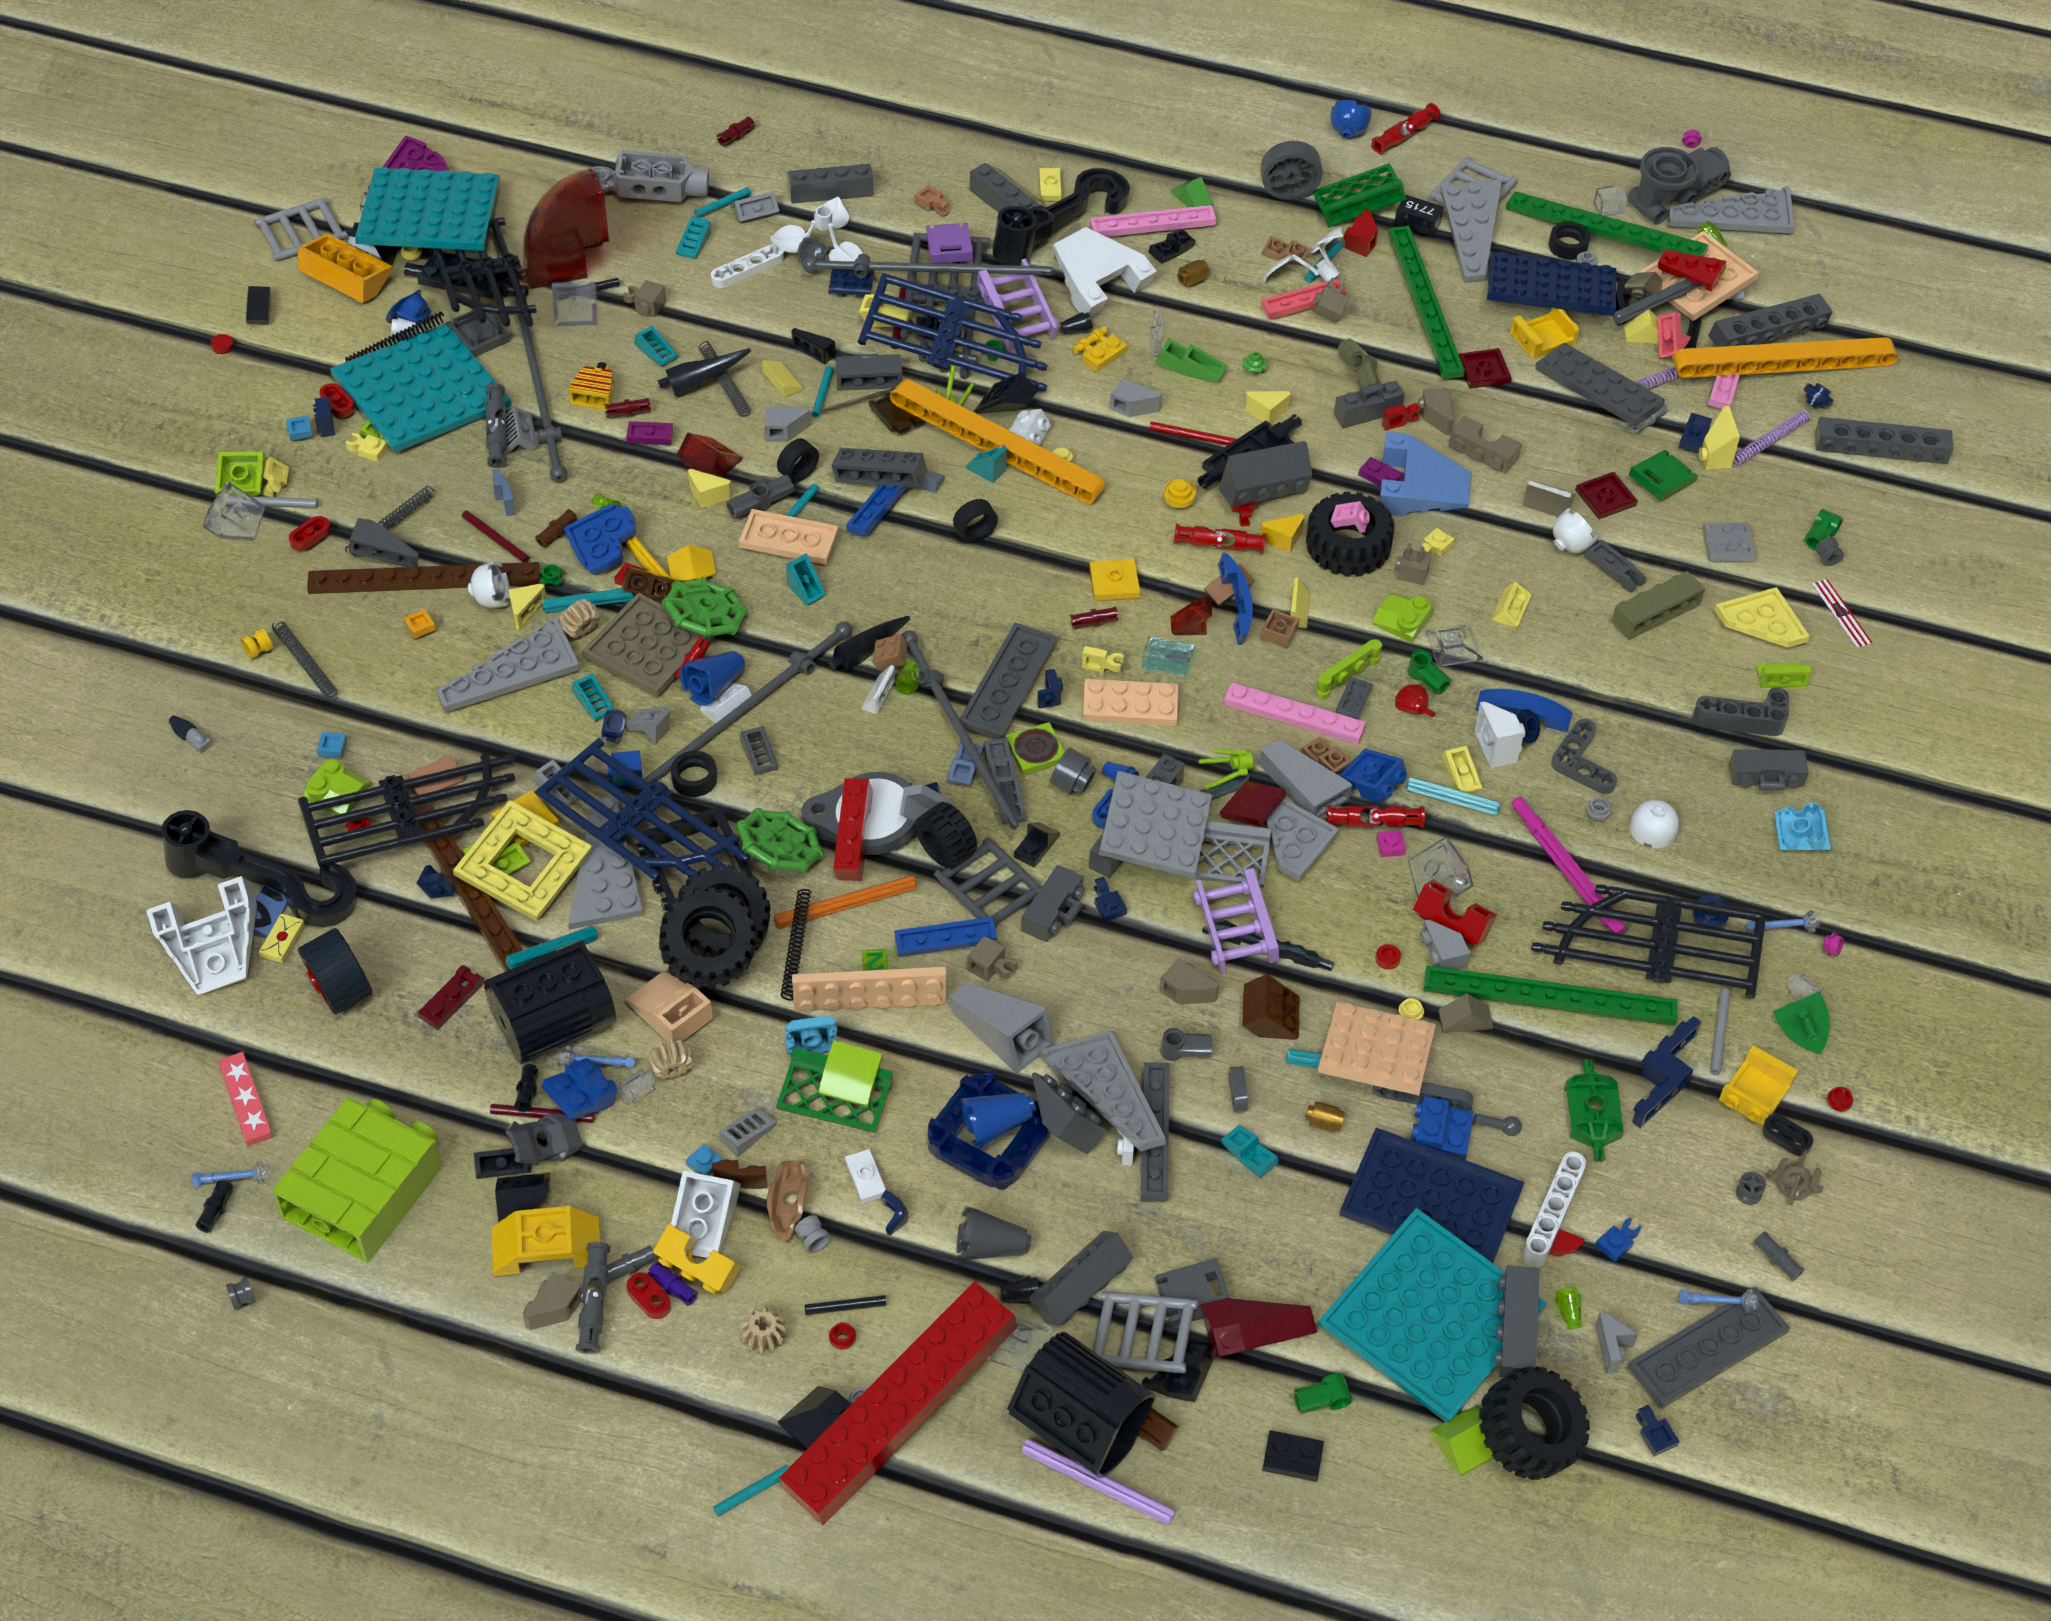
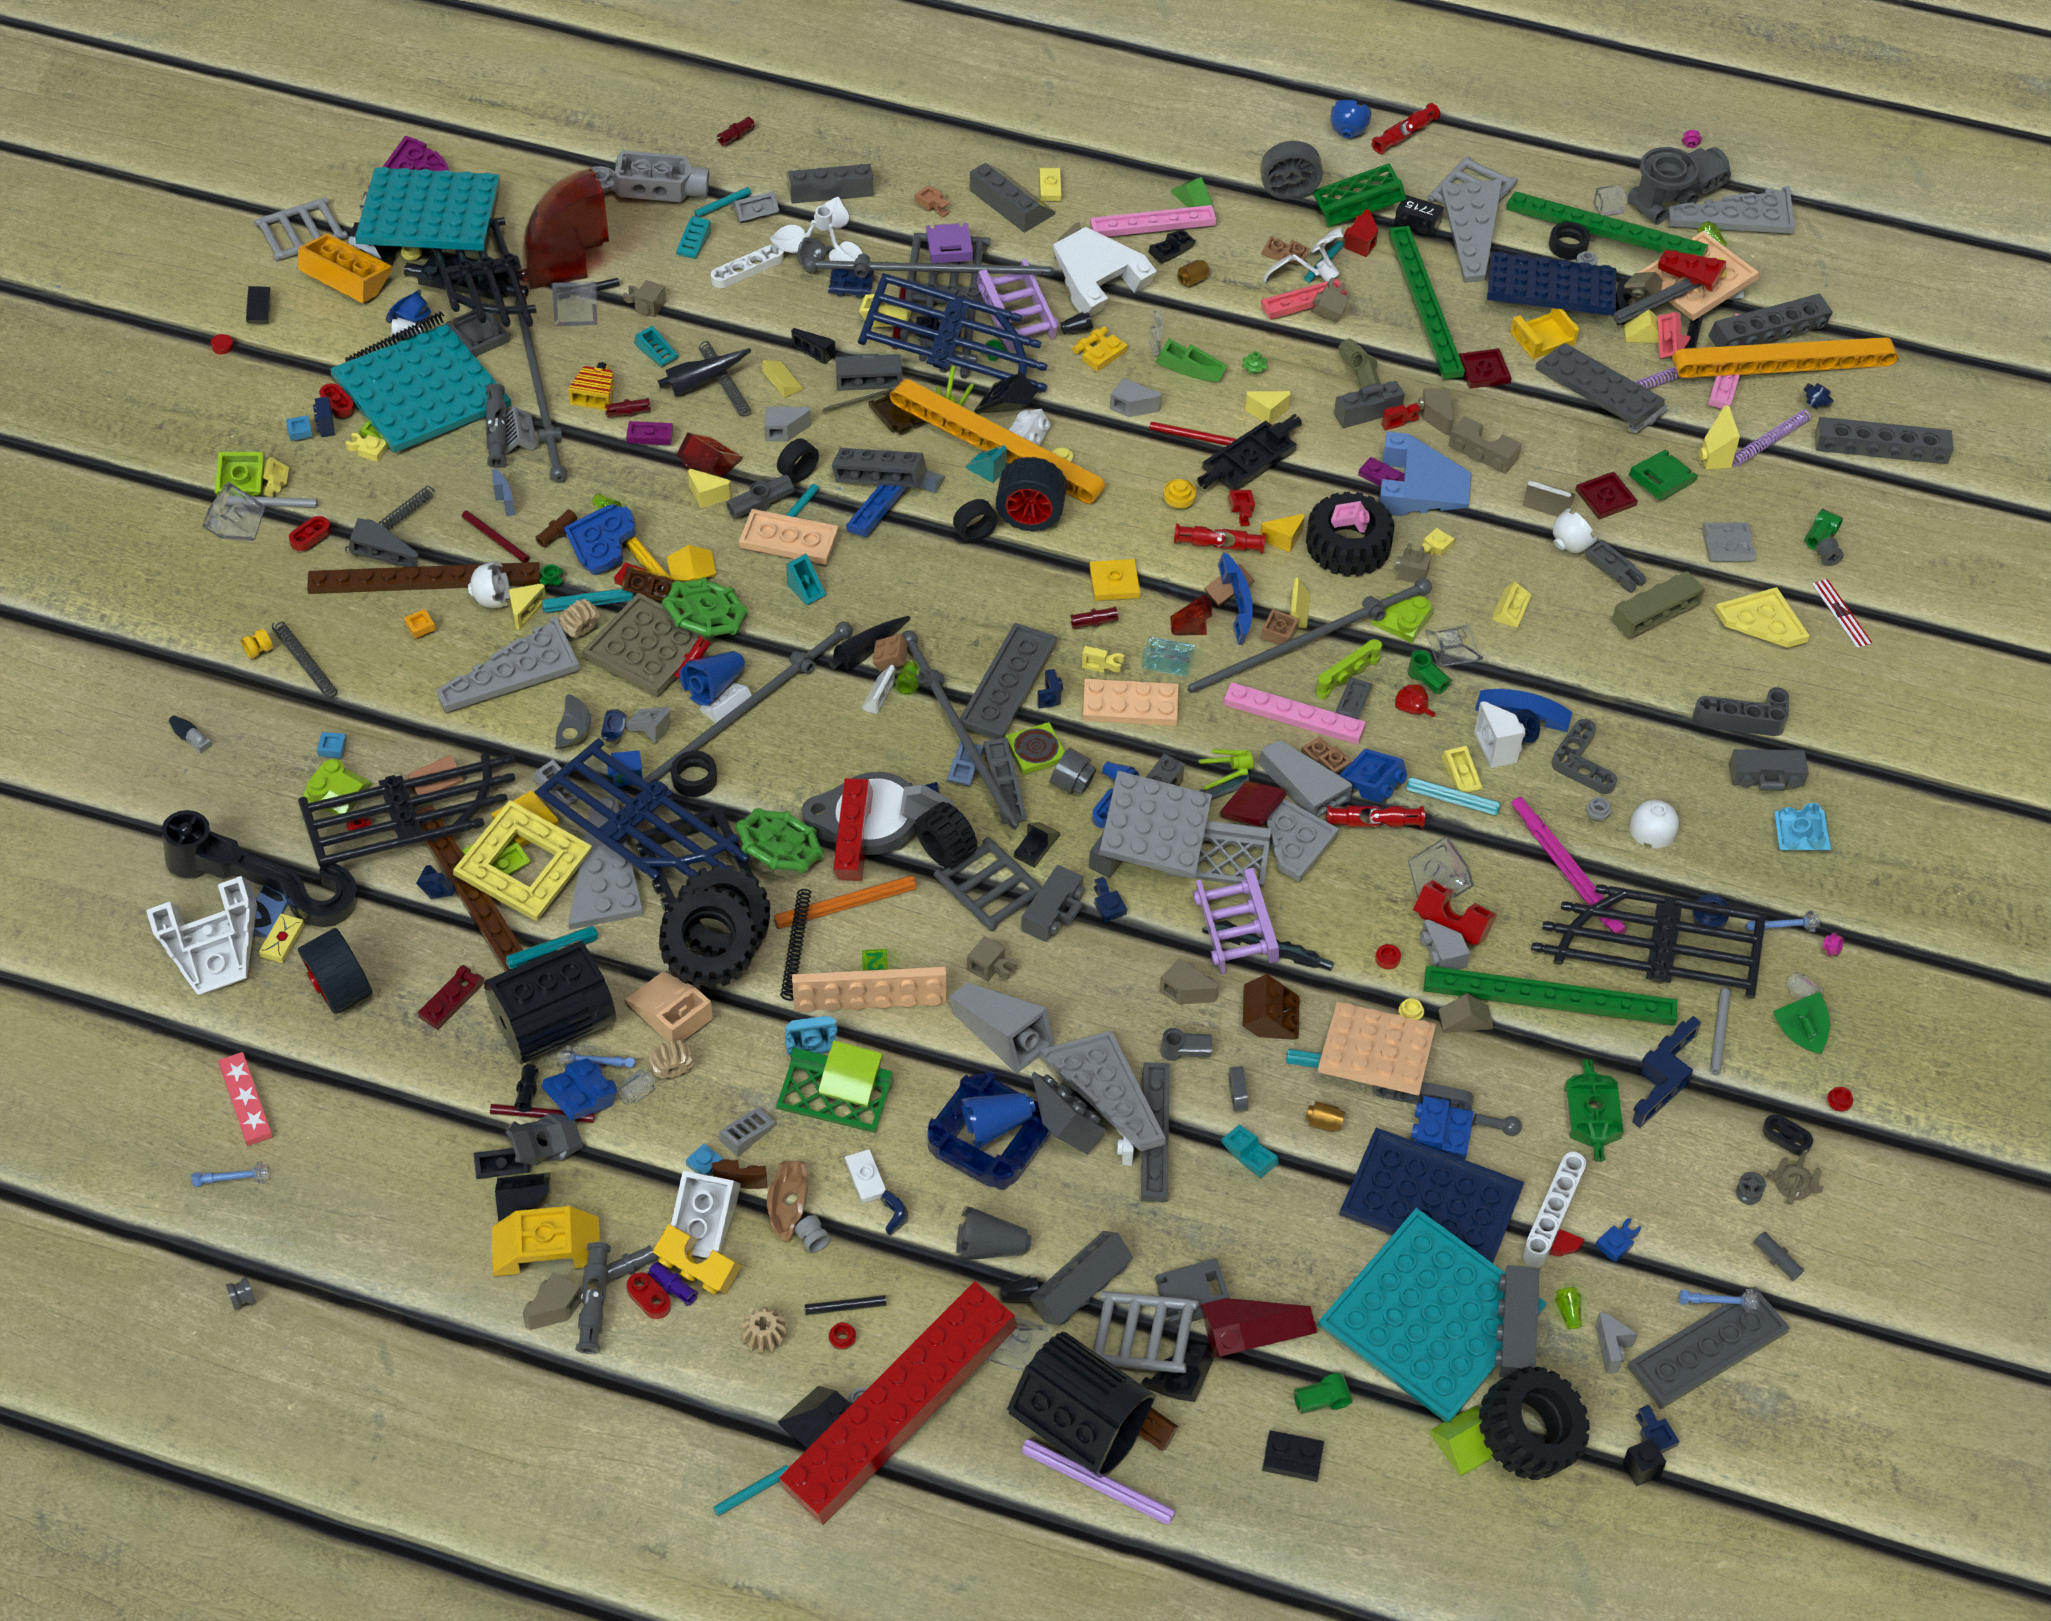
(214, 1206): black pin -> none
(358, 1177): lime brick -> none
(575, 716): none -> dark grey piece
(591, 682): teal slope -> none
(754, 735): dark grey slope -> none
(822, 391): teal piece -> none
(943, 936): blue plate -> none
(1023, 228): black piece -> none
(1031, 494): none -> black wheel
(1266, 474): dark grey slope -> none
(1372, 608): none -> dark grey bar
(1390, 843): dark pink plate -> none
(1644, 1462): none -> black brick
(1695, 432): dark blue plate -> none
(1758, 1085): yellow panel -> none
(1783, 675): lime panel -> none

